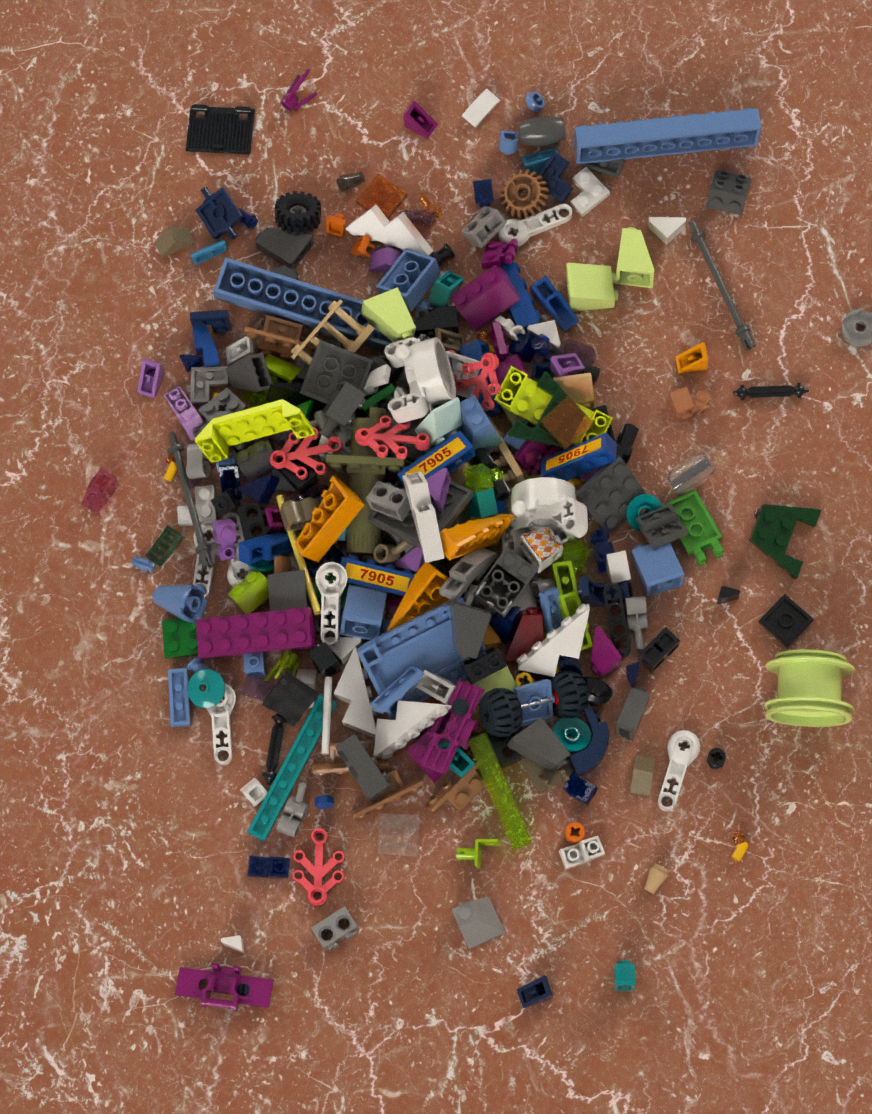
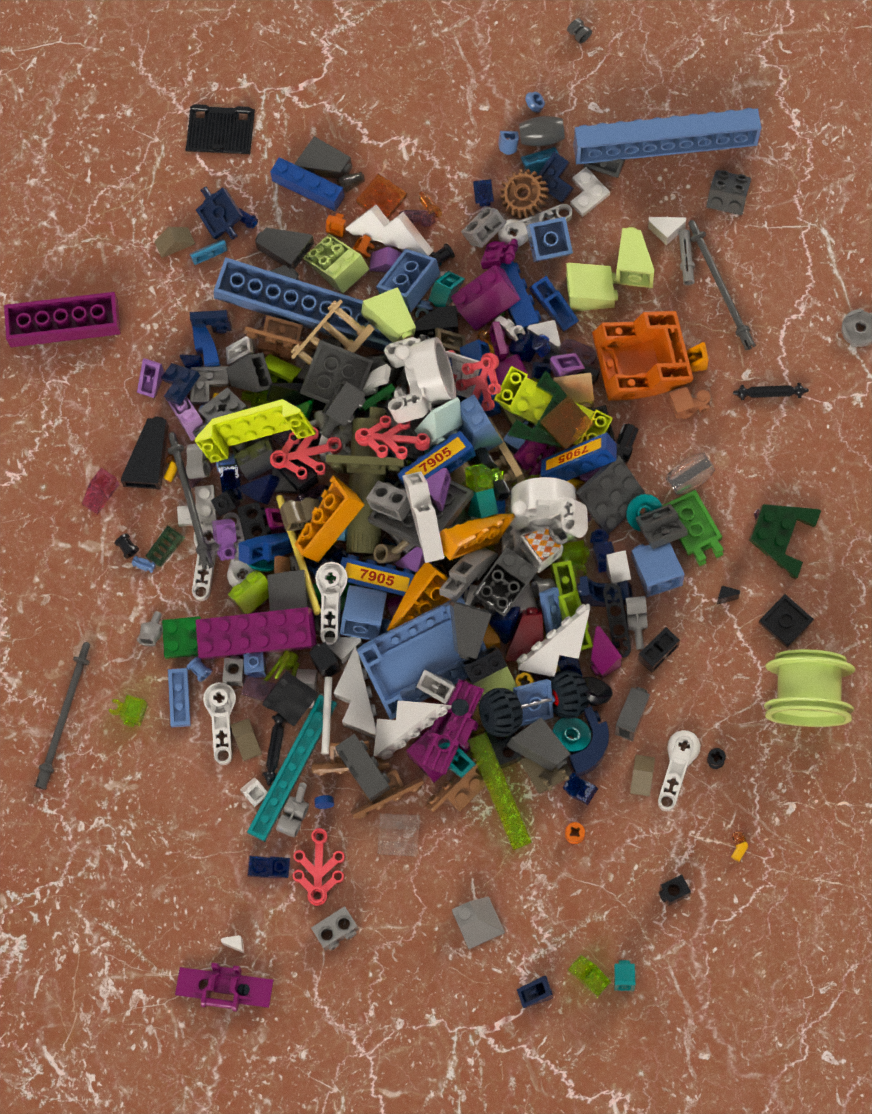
(46, 768): none -> dark grey bar
(62, 319): none -> magenta brick
(126, 546): none -> black bush
(130, 711): none -> clear neon green brick
(148, 456): none -> black slope
(151, 631): none -> light grey piece
(181, 380): none -> dark blue plate
(182, 601): medium blue cone -> none
(213, 693): teal dish -> none
(233, 679): none -> light grey brick
(246, 739): none -> dark tan slope
(290, 100): magenta plant -> none
(298, 212): black bush -> none
(307, 184): none -> blue brick
(324, 160): none -> dark grey slope
(336, 263): none -> yellowish green slope
(397, 690): medium blue plate -> none
(418, 120): magenta slope -> none
(476, 852): lime bracket -> none
(481, 107): white slope -> none
(549, 239): none -> medium blue brick
(579, 30): none -> dark grey wheel
(582, 852): white slope -> none
(589, 975): none -> clear neon green slope
(632, 673): clear blue slope -> none
(642, 356): none -> orange slope
(656, 877): tan cone -> none
(678, 882): none -> black brick
(688, 276): none -> light grey pin

